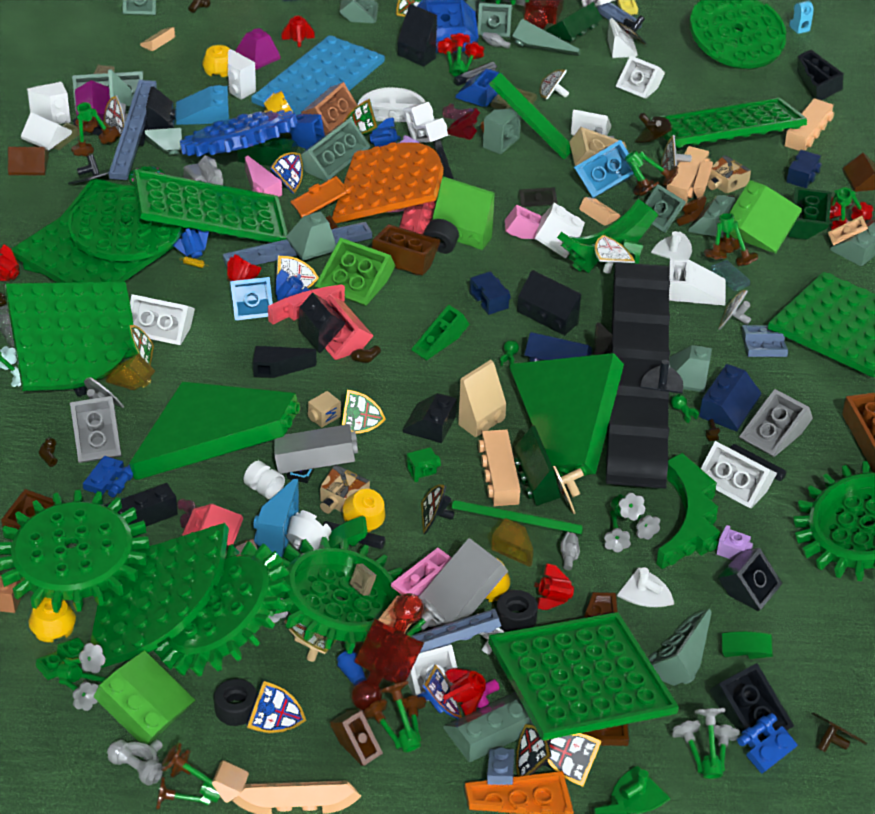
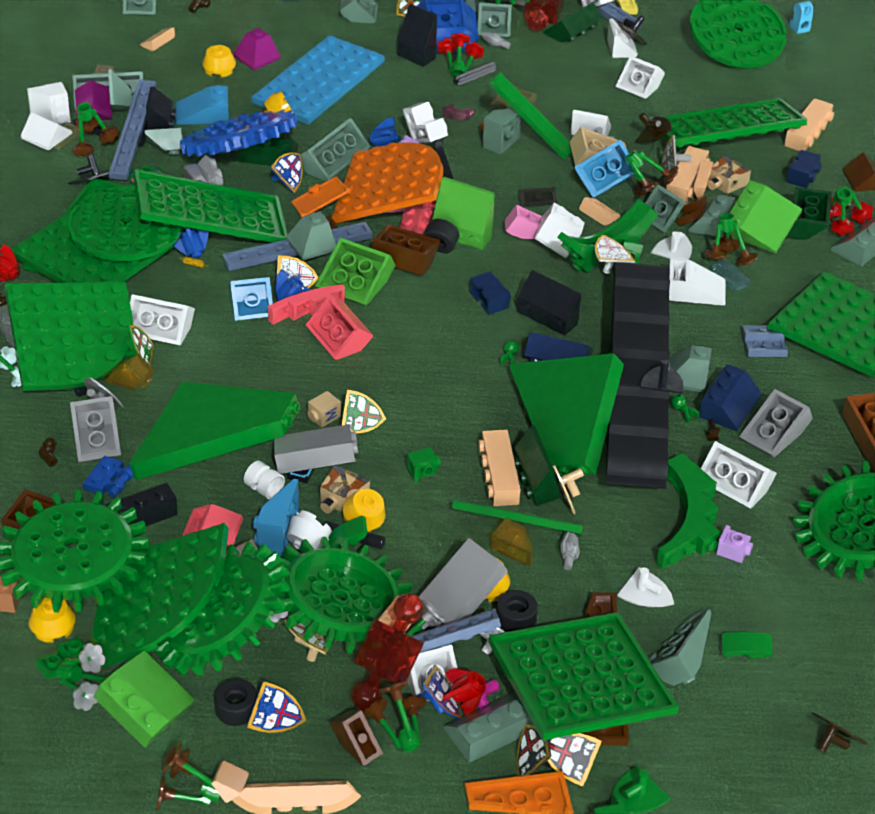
(27, 160): reddish brown slope -> none
(115, 114): shield -> none
(124, 753): light grey piece -> none
(187, 506): clear pink piece -> none
(240, 269): red brick -> none
(241, 75): white slope -> none
(261, 179): bright pink slope -> none
(280, 361): black slope -> none
(298, 29): red brick -> none
(308, 130): blue torso -> none
(319, 321): black slope -> none
(333, 106): nougat slope -> none
(351, 669): blue cone -> none
(363, 117): shield -> none
(363, 579): dark tan tile -> none
(365, 356): dark brown arm -> none
(391, 102): white window -> none
(422, 573): bright pink slope -> none
(432, 418): black slope -> none
(435, 505): shield -> none
(441, 333): green slope -> none
(464, 126): dark red slope -> none
(478, 89): blue slope -> none
(481, 400): tan slope -> none
(500, 766): sand blue plate -> none
(535, 37): sand green wedge -> none
(551, 82): shield -> none
(555, 588): red brick -> none
(602, 340): clear smoke slope -> none
(631, 507): light grey plant -> none
(712, 766): plant -> none
(731, 310): light grey shield -> none
(748, 698): black slope -> none
(750, 579): black slope -> none
(770, 750): blue plate -> none
(781, 473): black axle -> none
(819, 75): black wedge -> none
(847, 230): light nougat slope -> none

